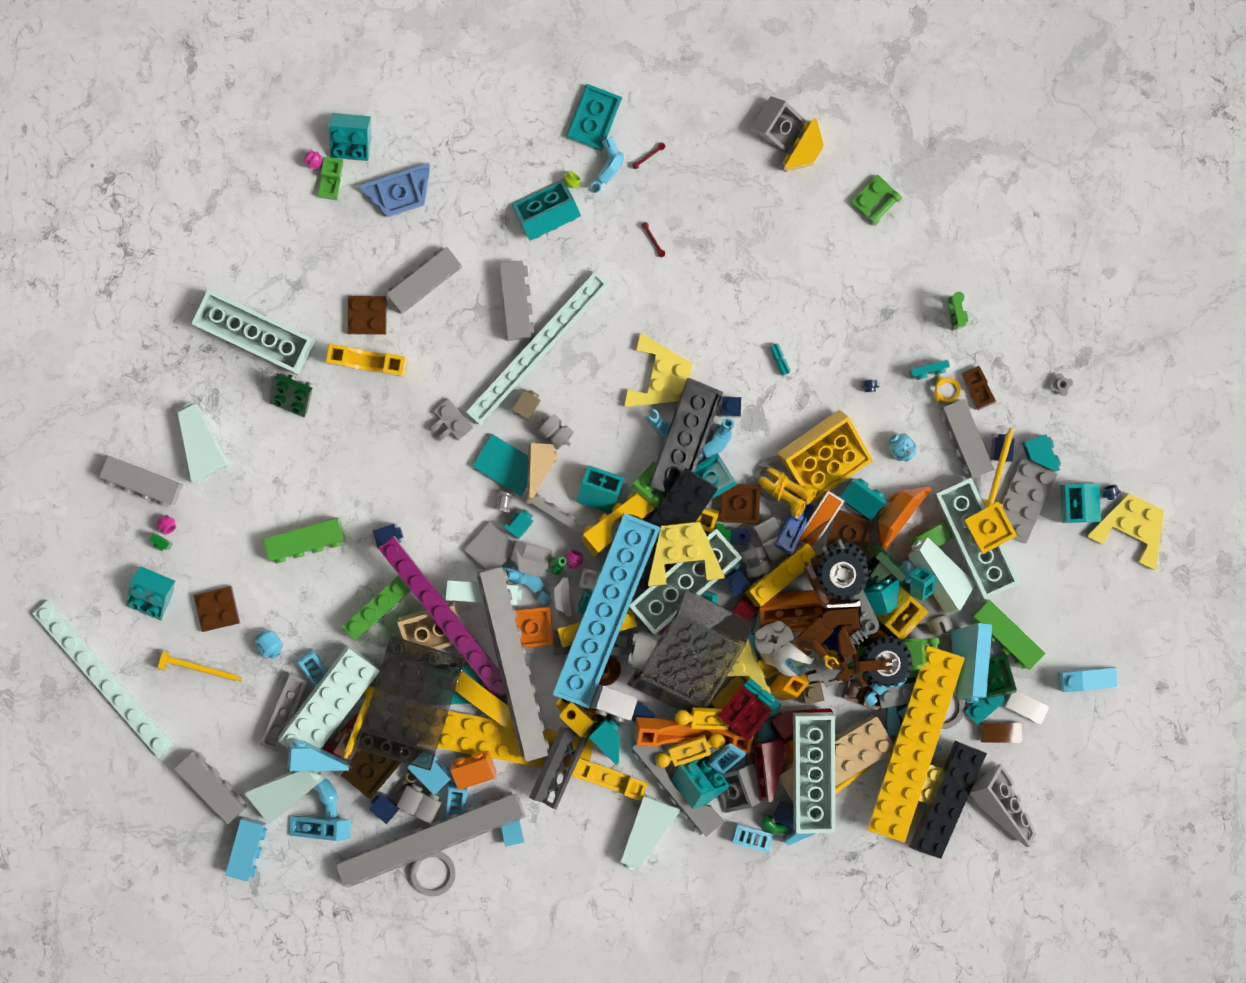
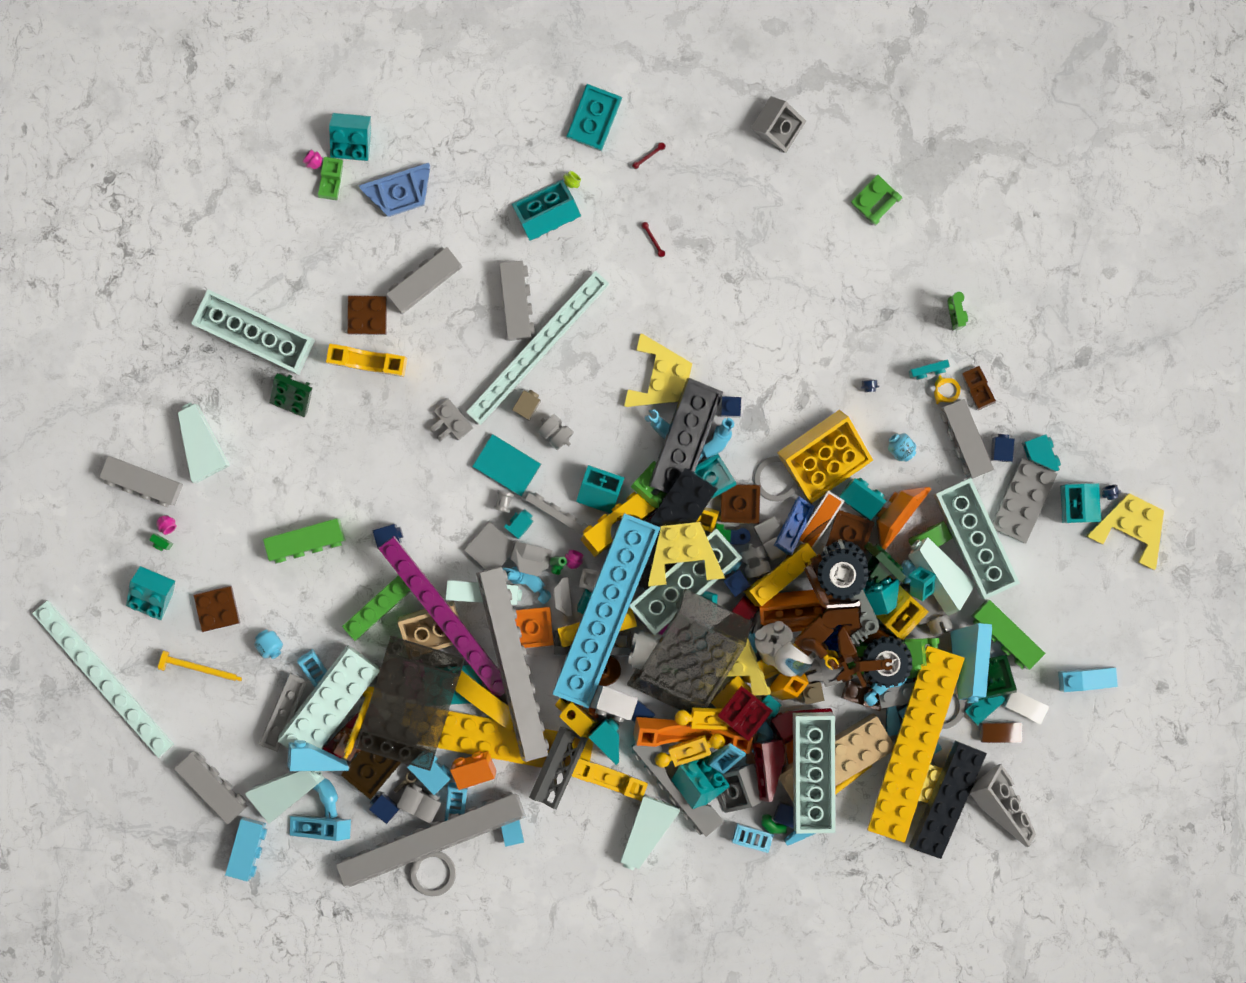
(539, 464): tan slope -> none
(612, 164): medium azure arm -> none
(763, 695): teal piece -> none
(777, 490): yellow piece -> none
(778, 356): teal piece -> none
(806, 148): yellow slope -> none
(990, 527): yellow plate -> none
(991, 499): yellow piece -> none
(1055, 386): light grey plate -> none

